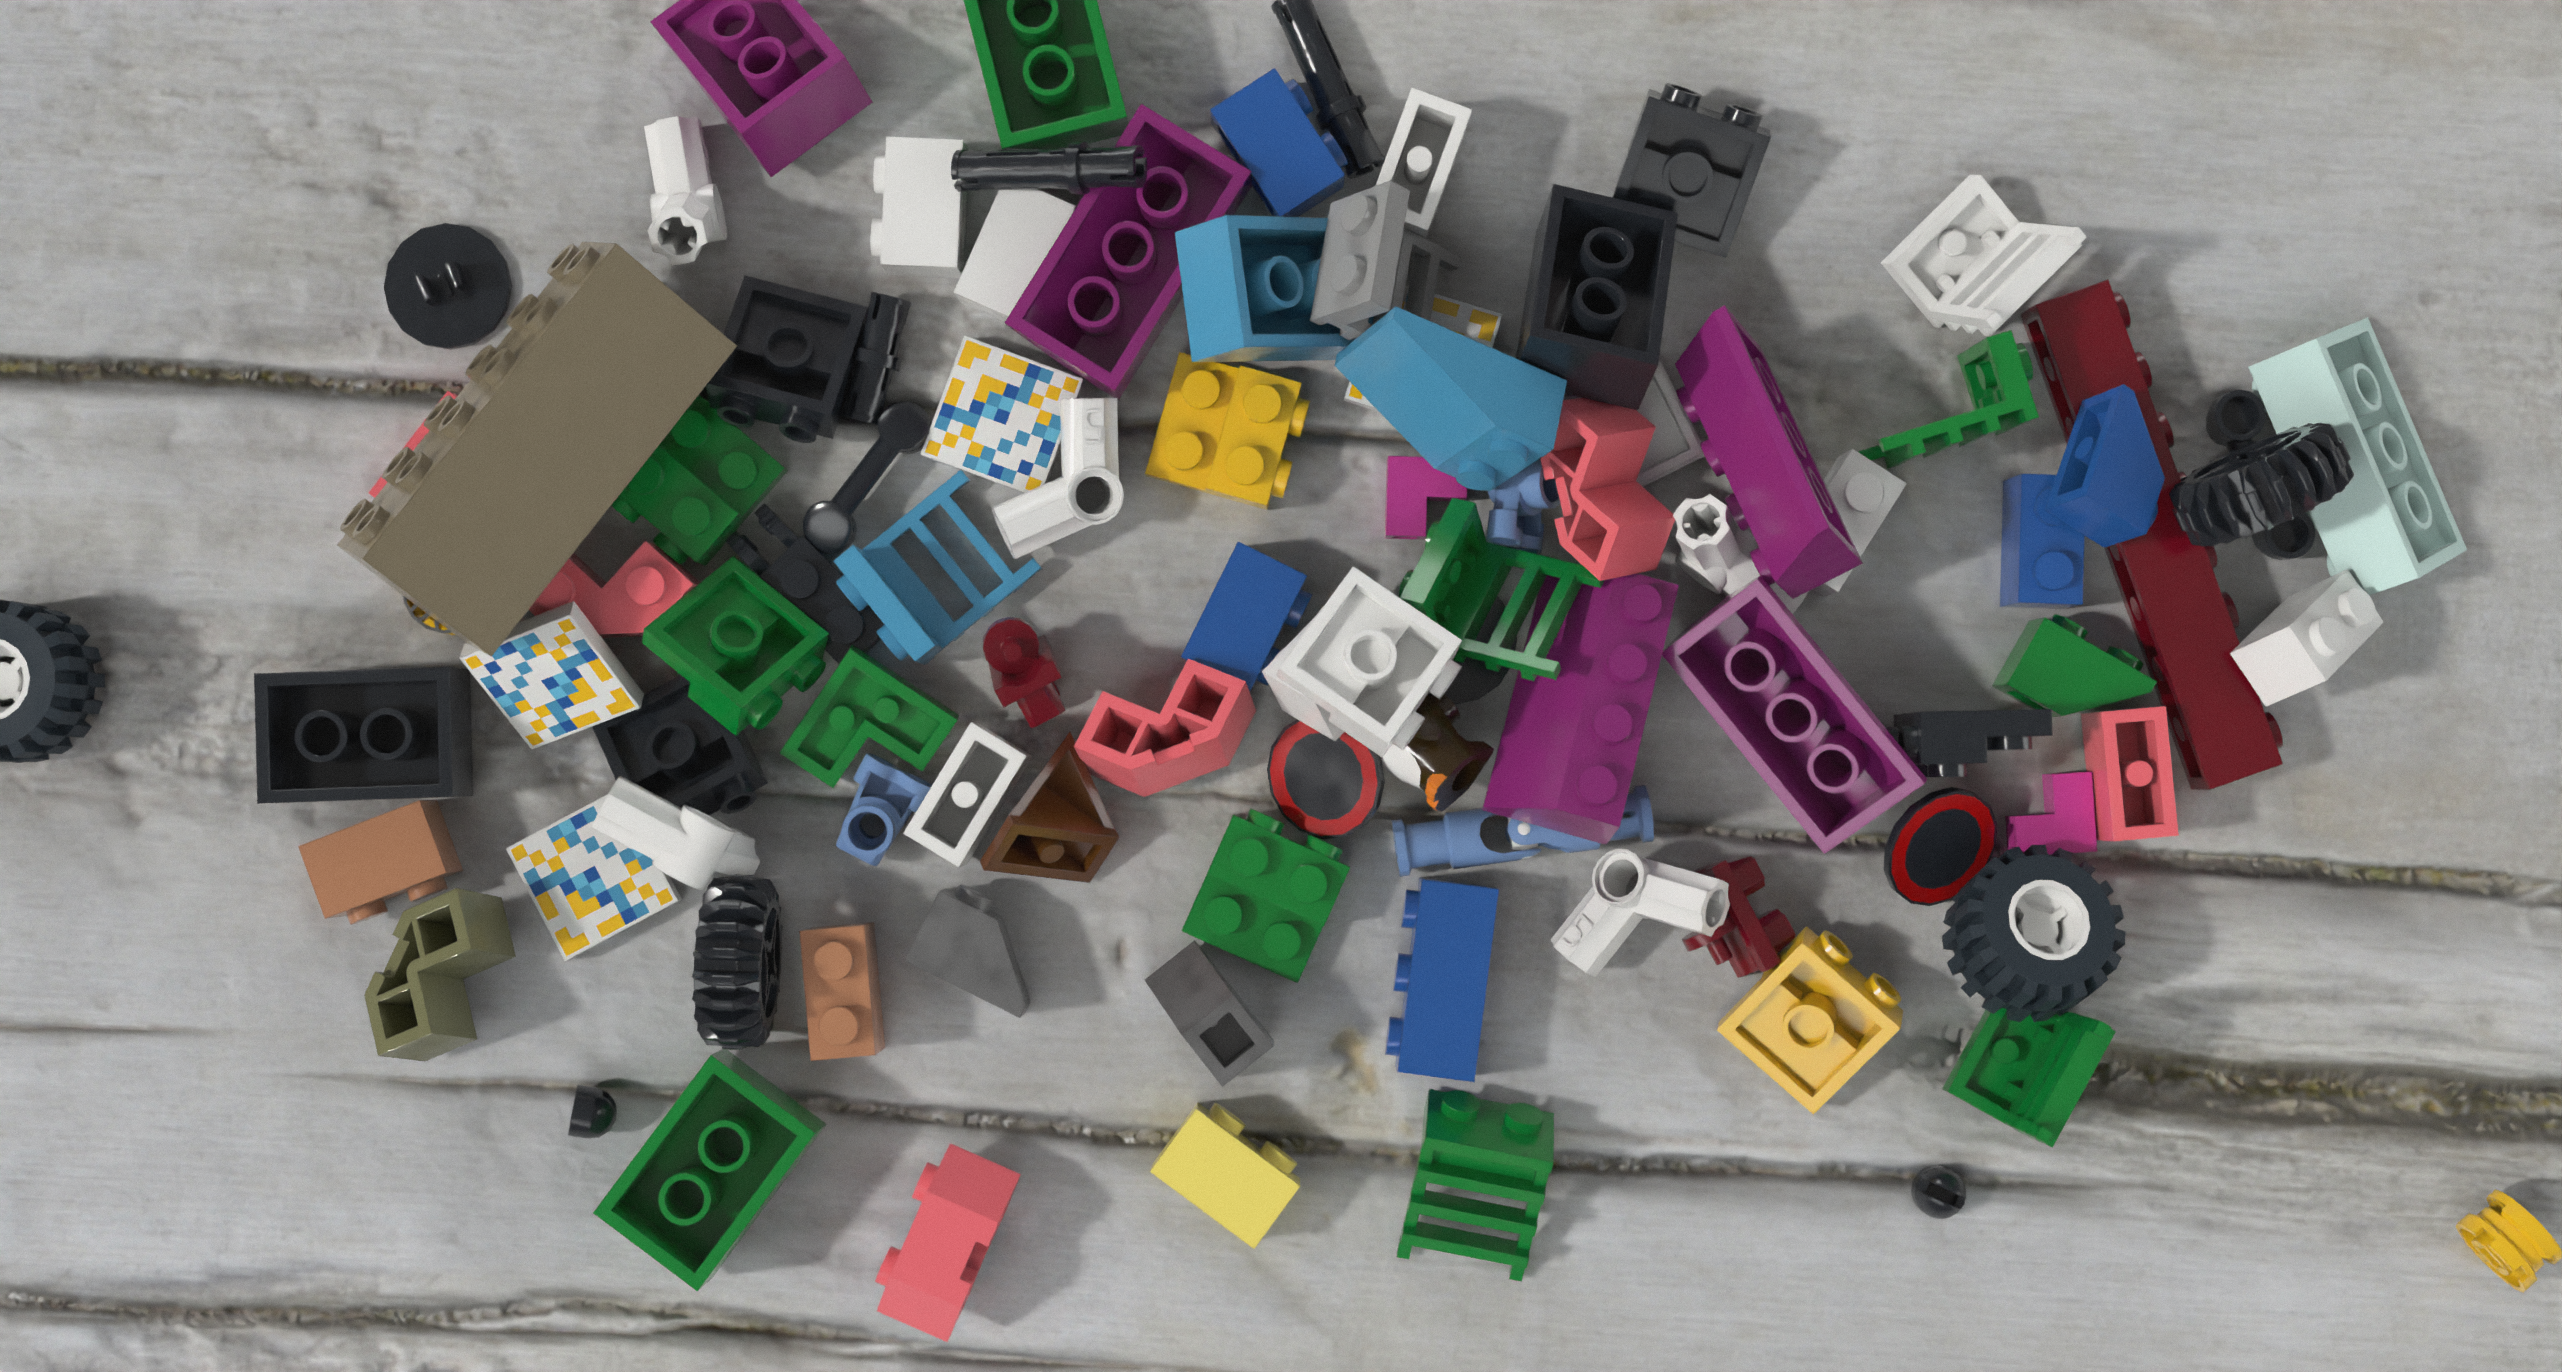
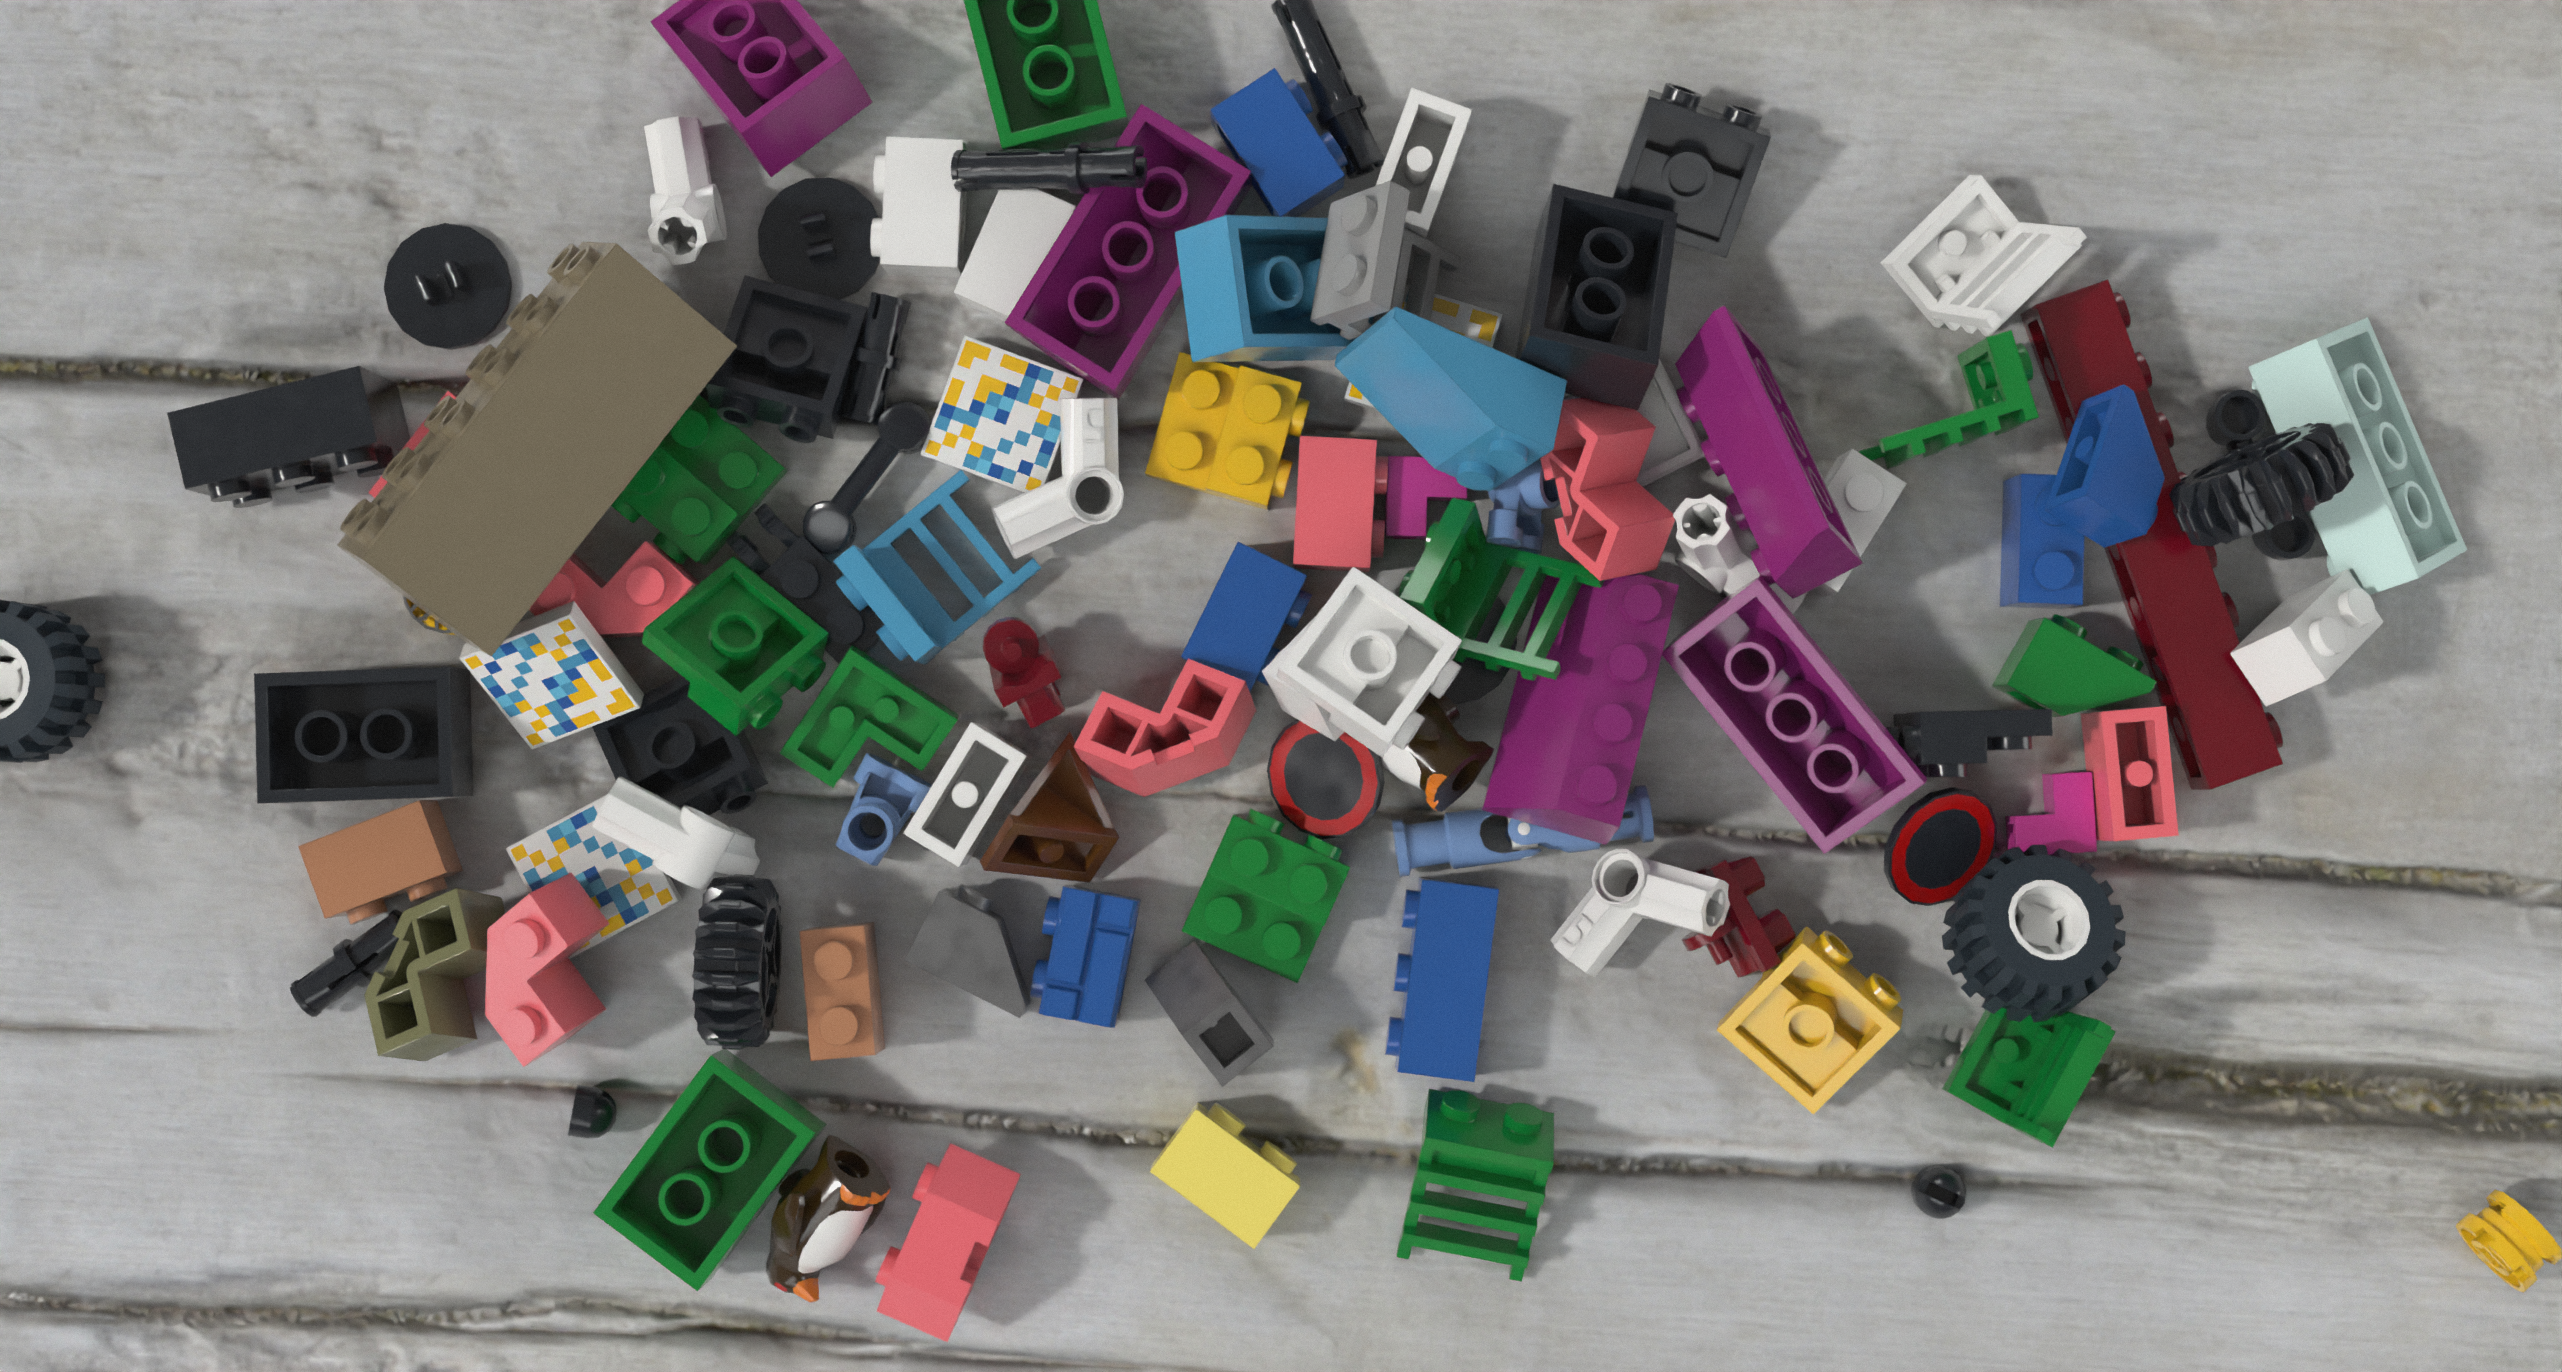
(290, 436): none -> black brick
(349, 966): none -> black pin
(531, 984): none -> coral brick
(819, 238): none -> black piece
(822, 1216): none -> dark brown animal
(1087, 955): none -> blue brick
(1337, 504): none -> coral brick

